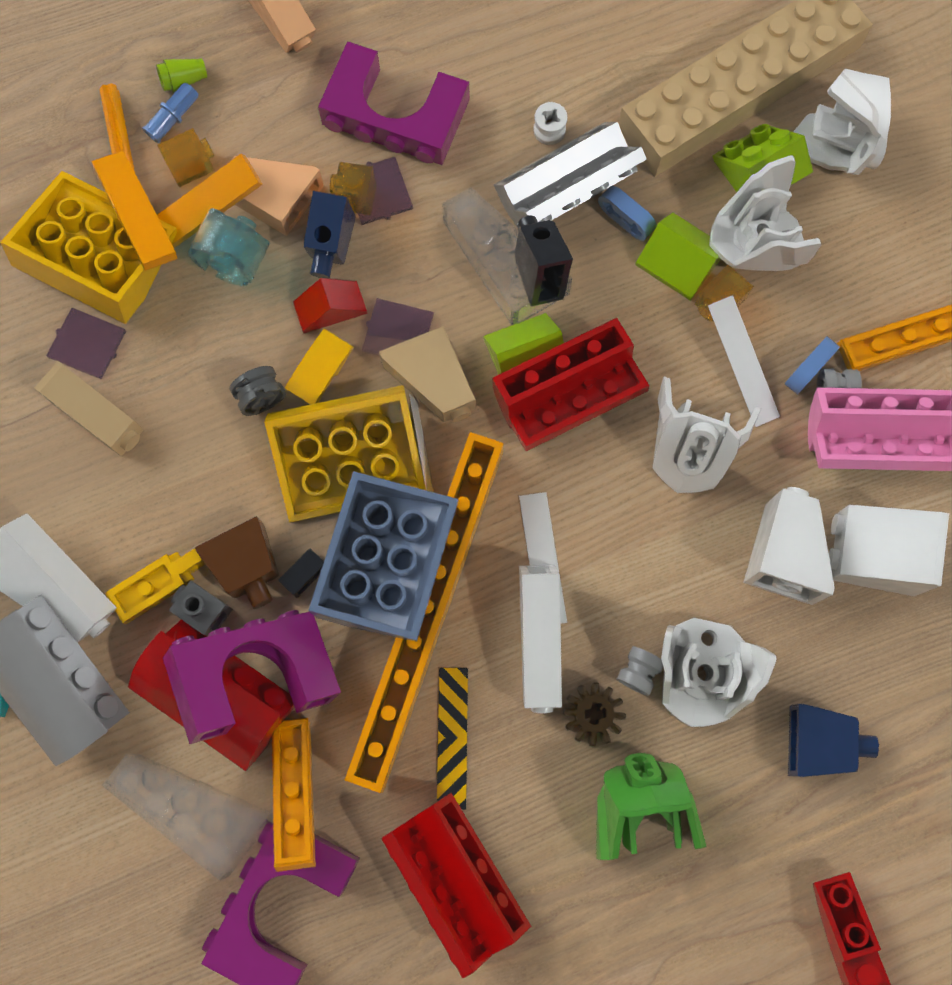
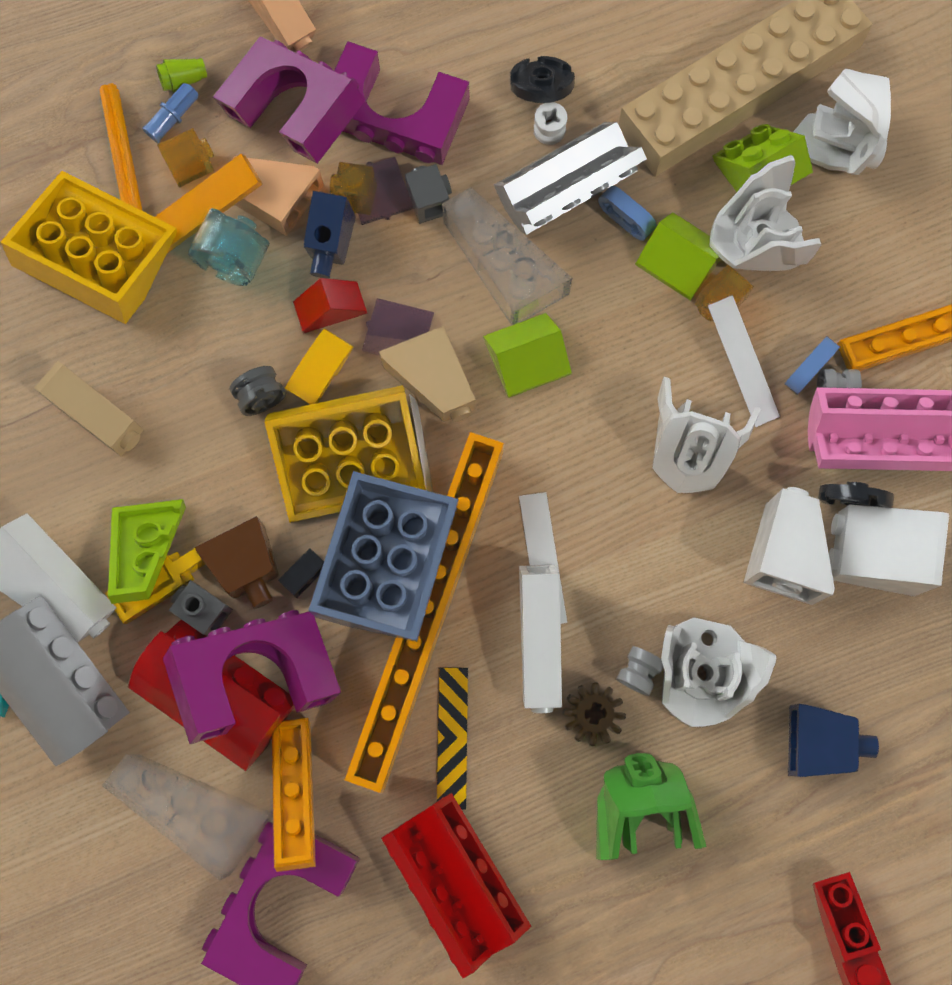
(86, 343): clear purple piece -> none
(134, 210): light orange tile -> none
(140, 546): none -> lime wing
(272, 69): none -> magenta arch
(427, 192): none -> dark grey brick
(542, 80): none -> black plate
(542, 260): black torso -> none
(569, 384): red brick -> none
(855, 494): none -> black plate

